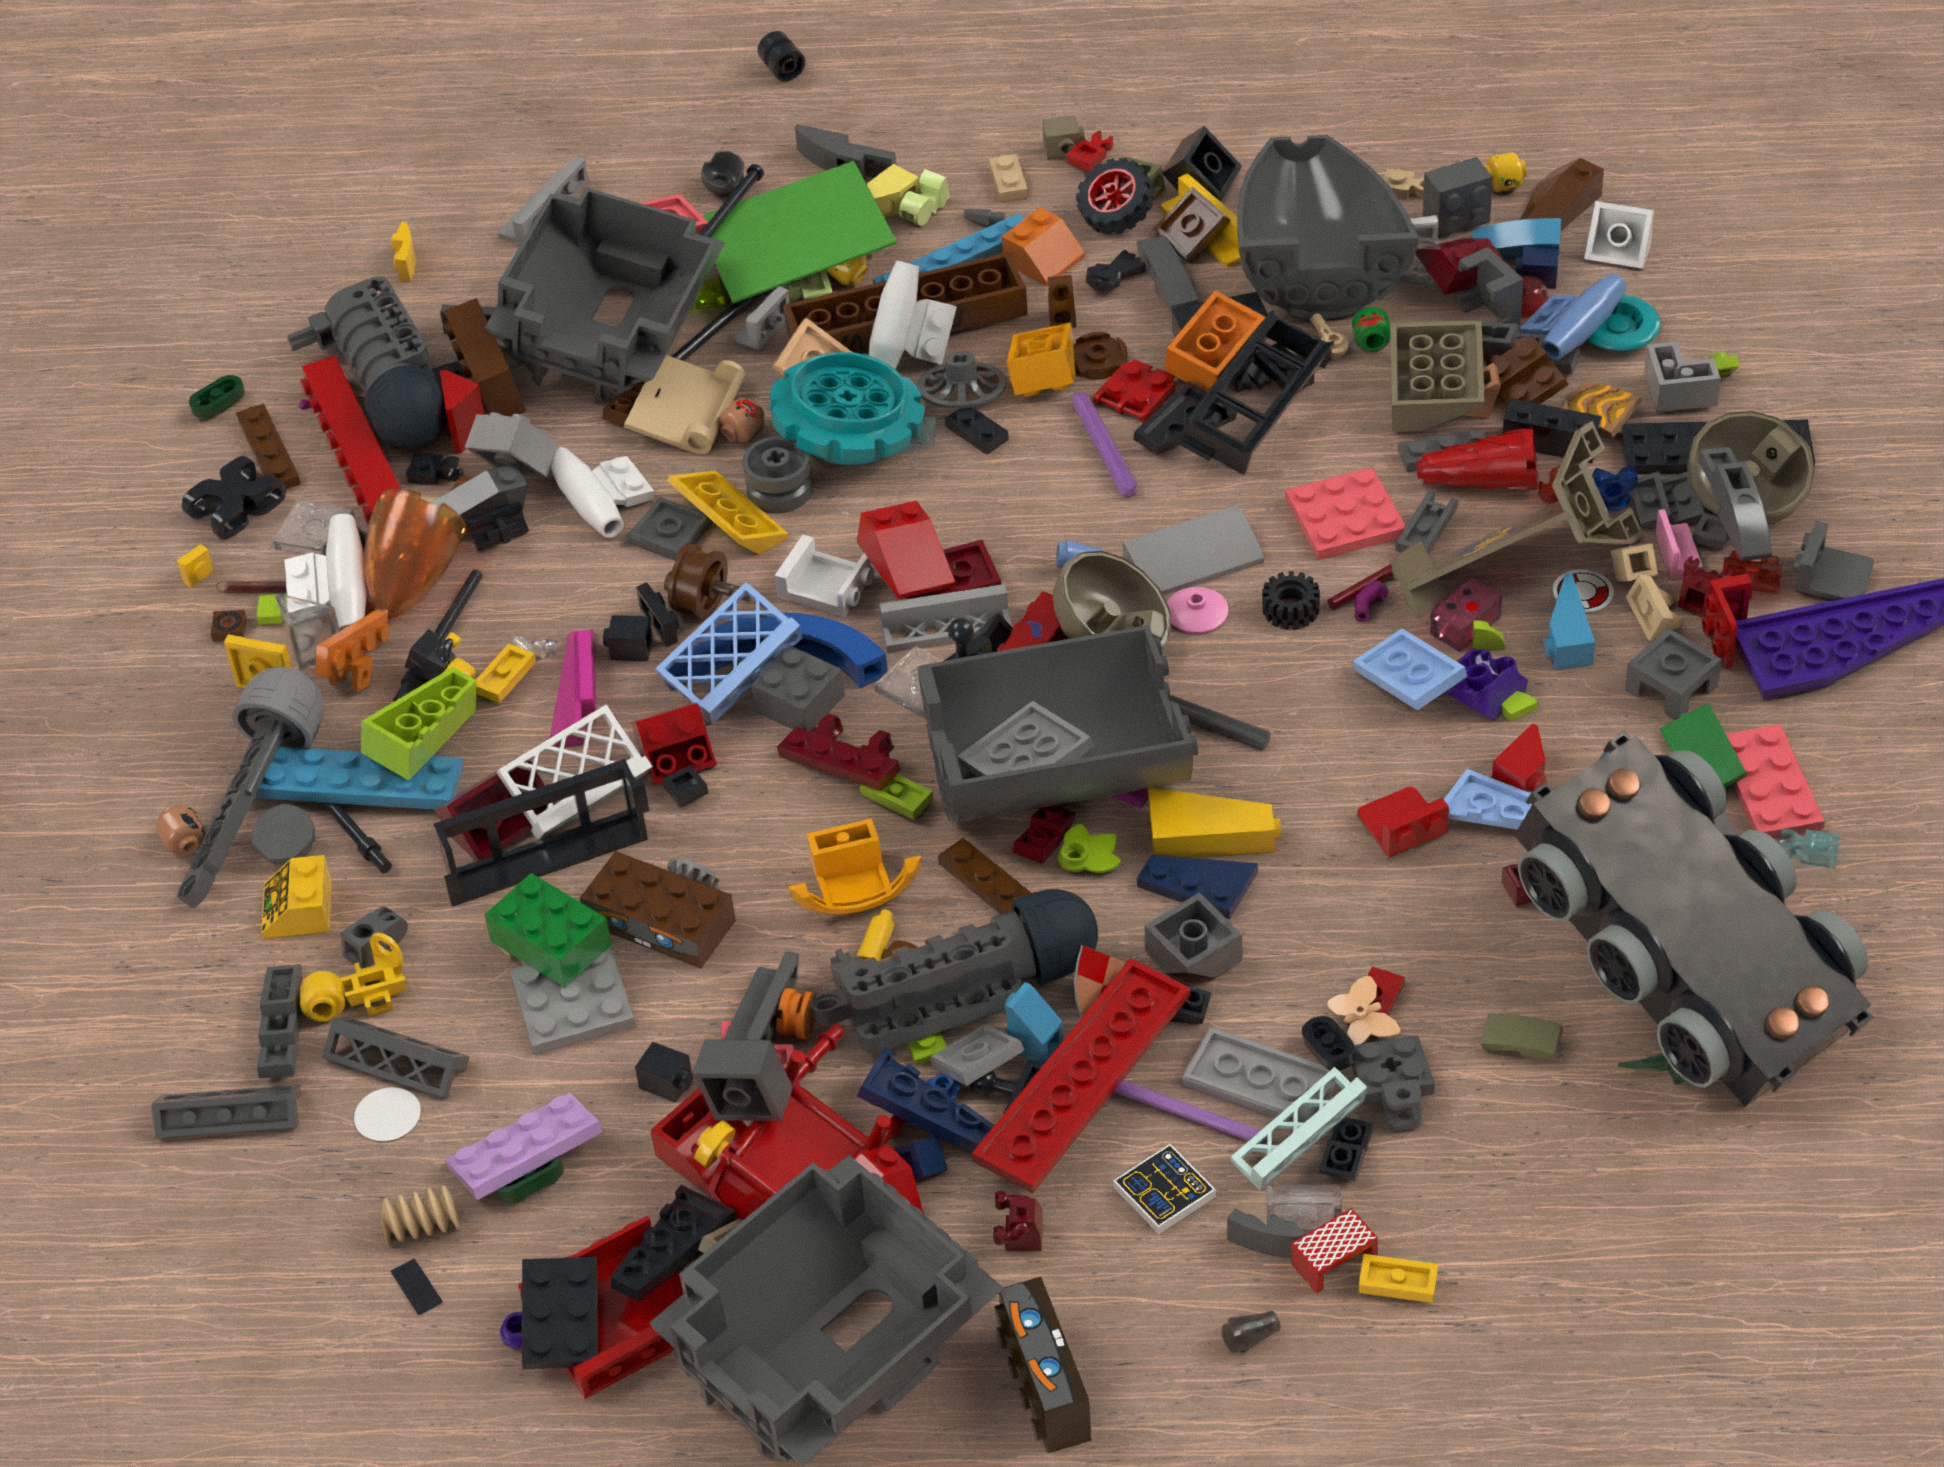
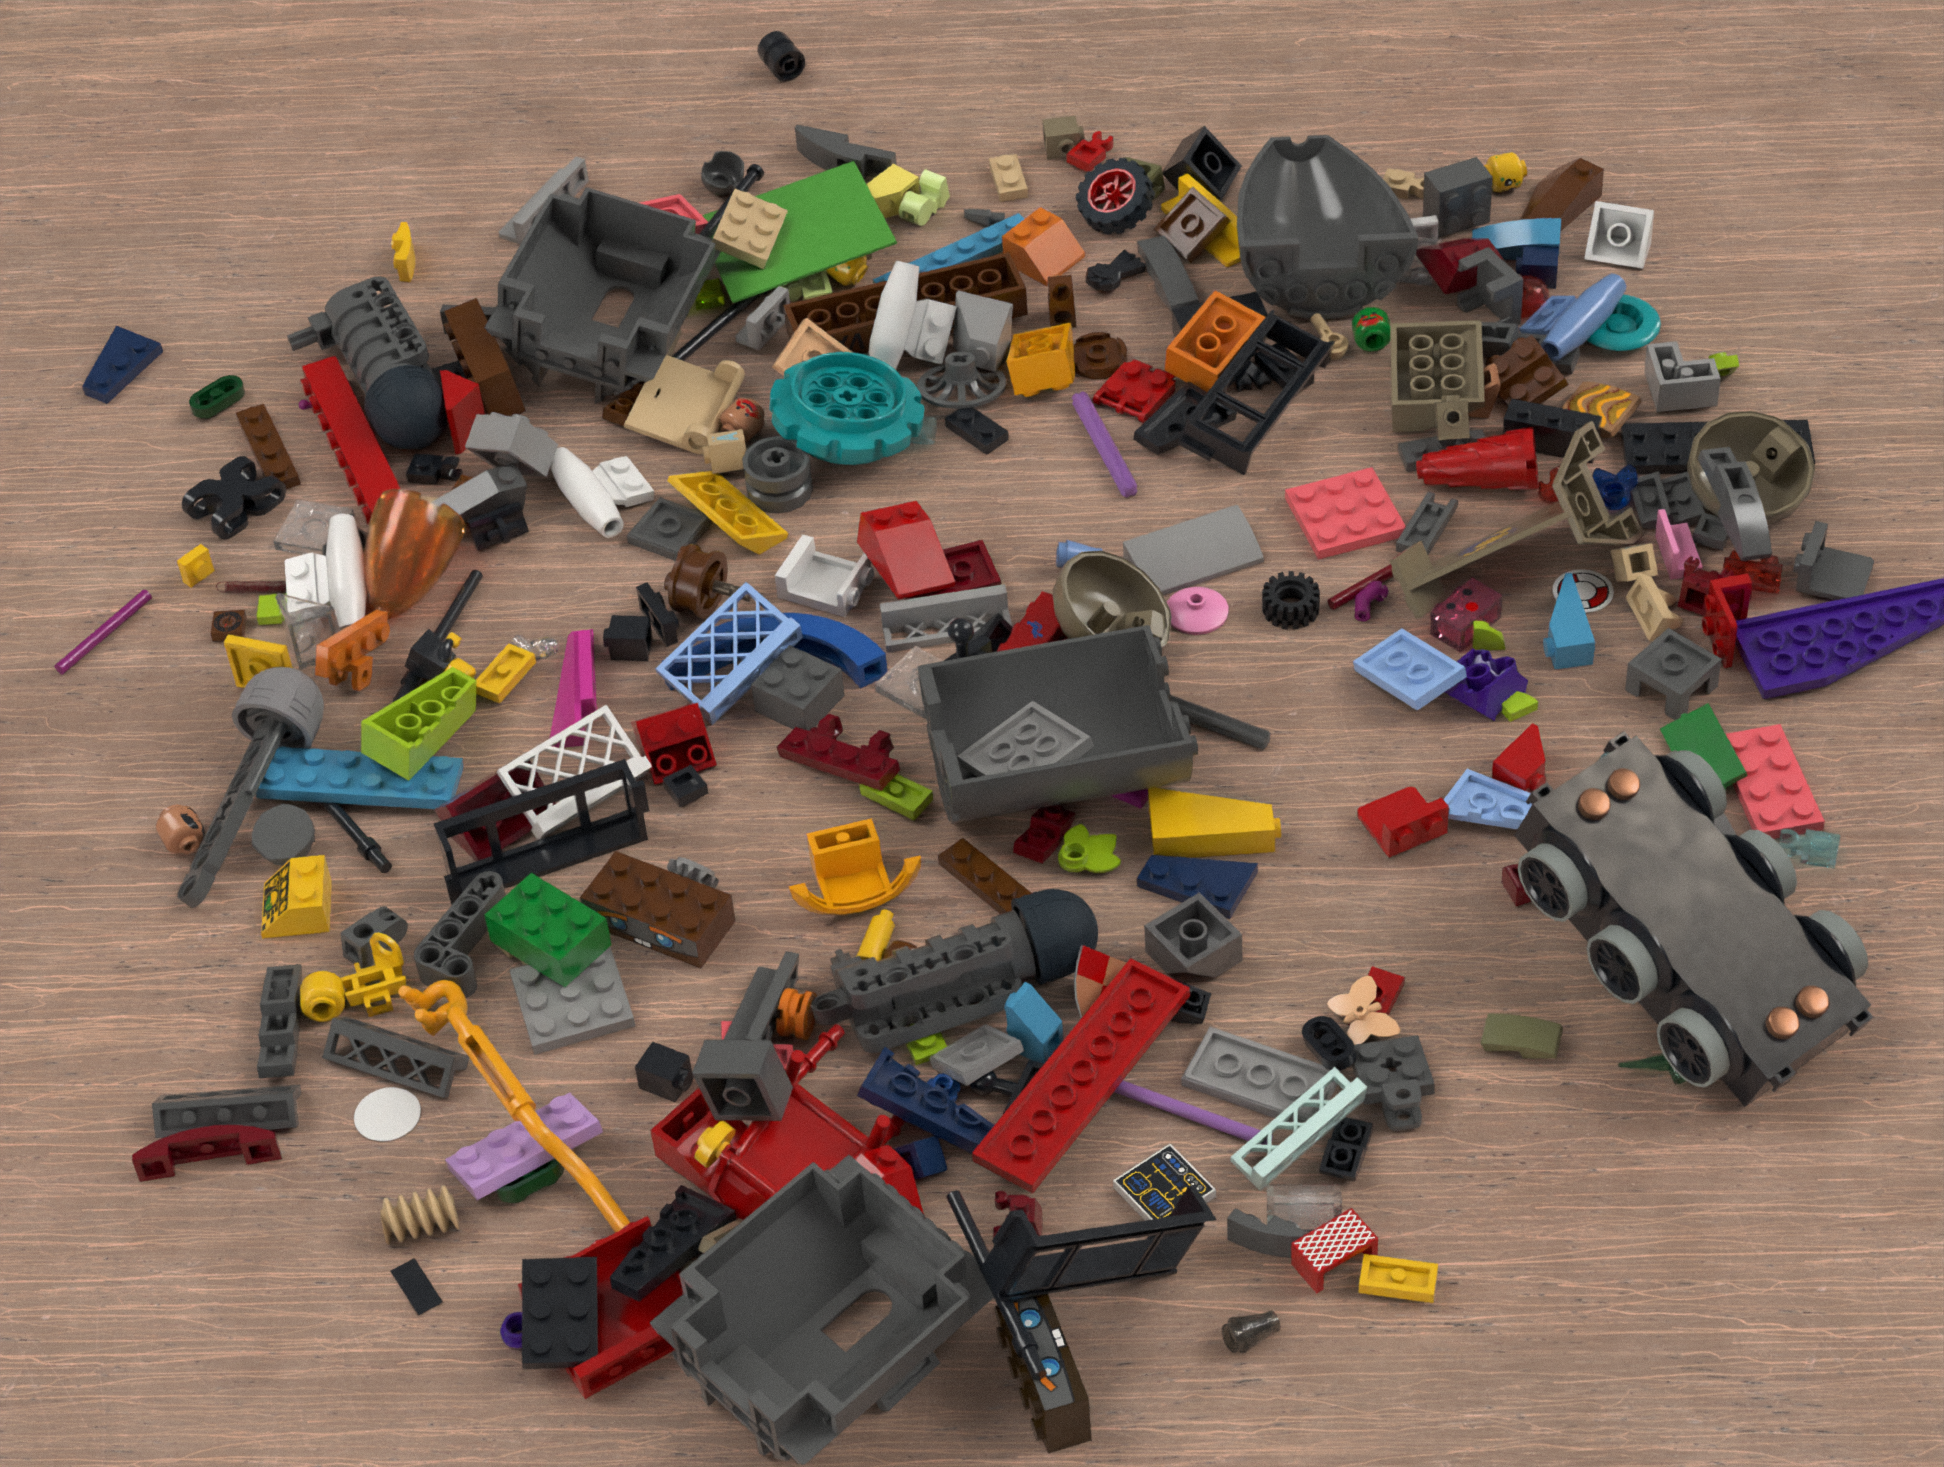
(103, 631): none -> magenta bar
(120, 363): none -> dark blue wing
(205, 1143): none -> dark red slope
(447, 945): none -> dark grey beam
(505, 1085): none -> light orange piece
(725, 451): none -> tan brick
(749, 228): none -> tan plate
(983, 329): none -> light grey slope
(1017, 1273): none -> black piece
(1023, 1340): none -> black bar
(1451, 418): none -> dark tan brick

